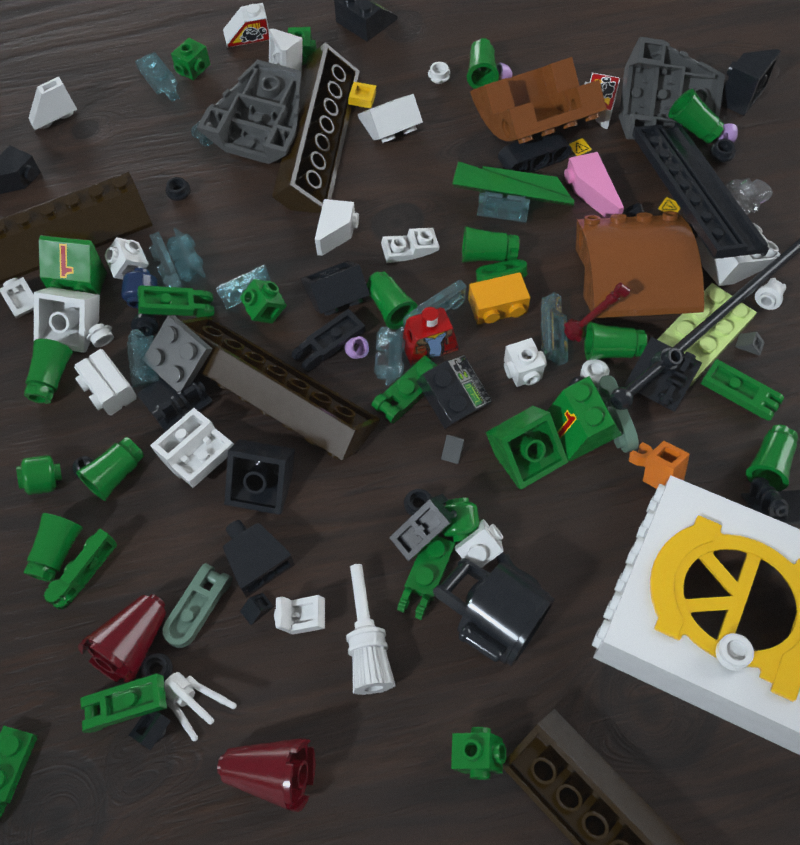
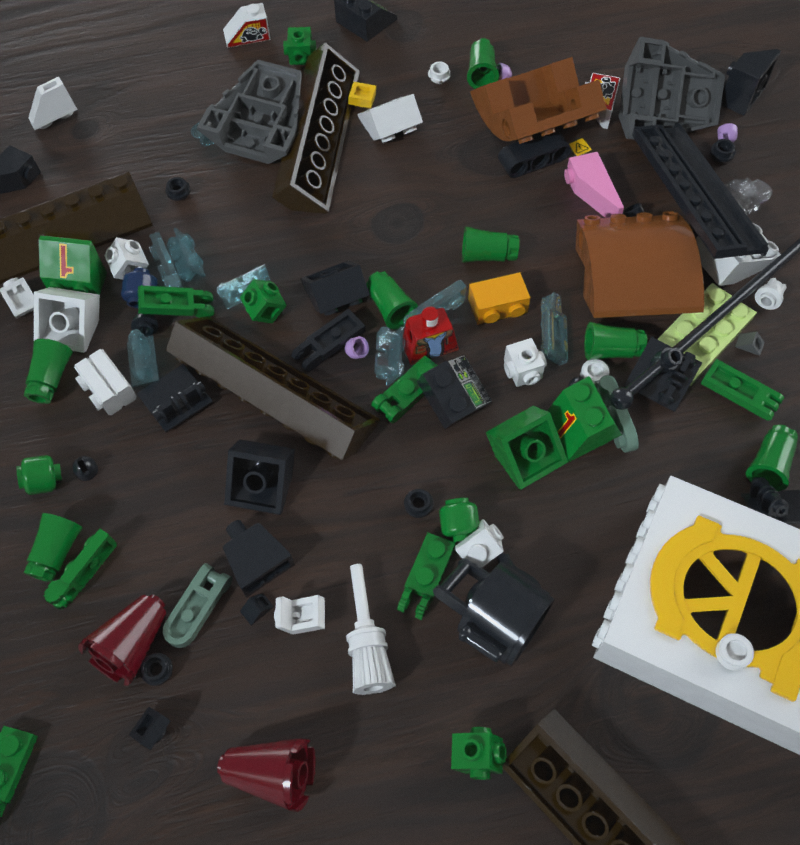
(100, 335): white plate -> none
(110, 468): green plant -> none
(123, 702): green plate -> none
(158, 75): clear light blue hinge -> none
(177, 354): dark grey plate -> none
(180, 692): white plant -> none
(190, 59): green brick -> none
(192, 447): white brick -> none
(285, 49): white slope -> none
(335, 225): white slope -> none
(416, 244): white slope -> none
(423, 527): hinge -> none
(452, 449): dark grey piece -> none
(501, 269): green plate -> none
(509, 208): clear light blue hinge -> none
(511, 182): green wedge -> none
(575, 329): dark red piece -> none
(660, 463): orange brick -> none
(669, 205): yellow sticker -> none
(696, 116): green plant -> none

